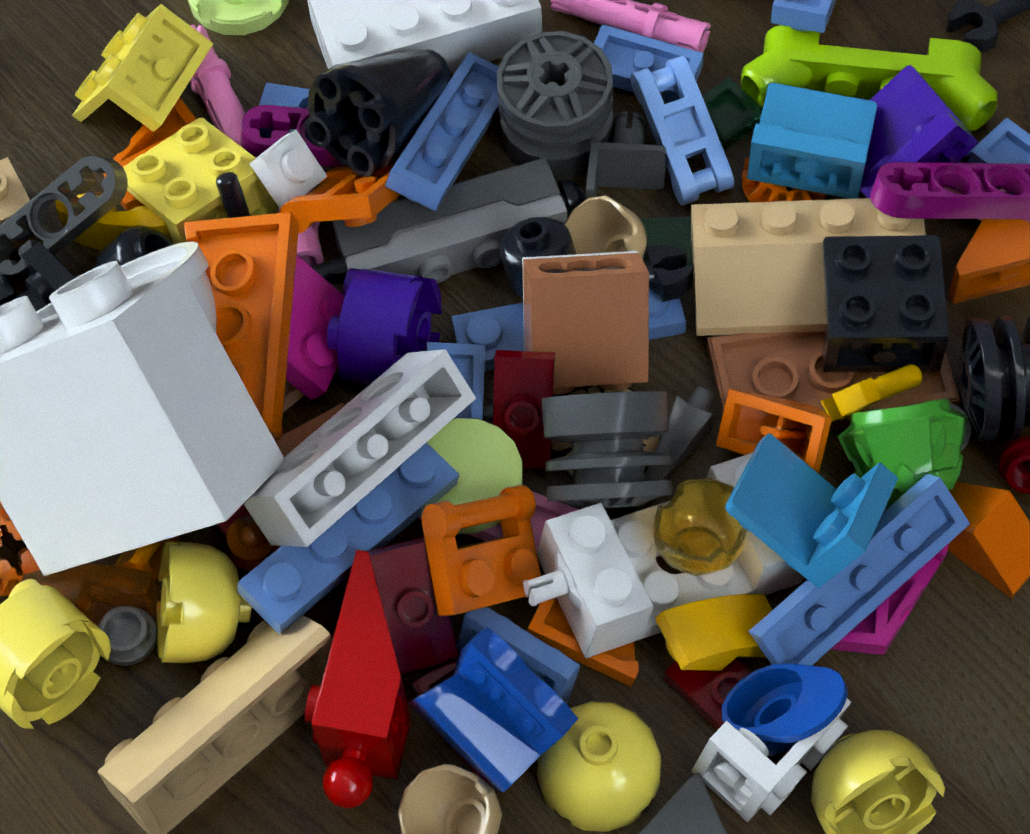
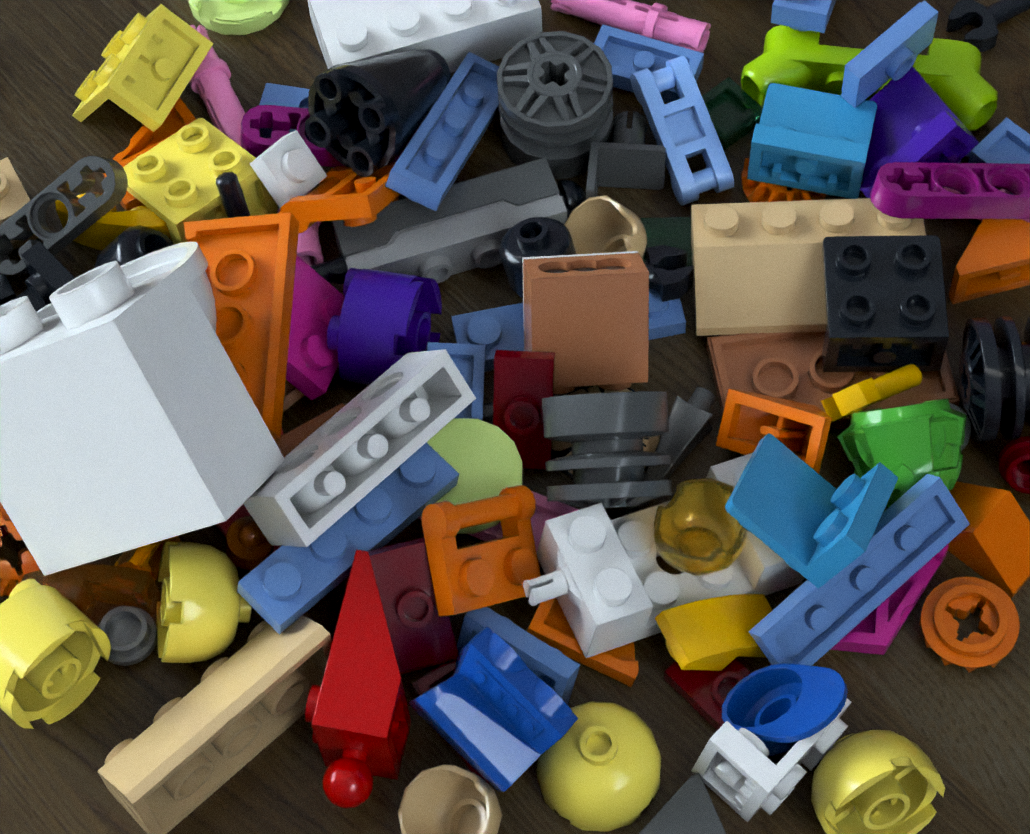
(889, 54): none -> medium blue plate
(958, 599): none -> orange gear

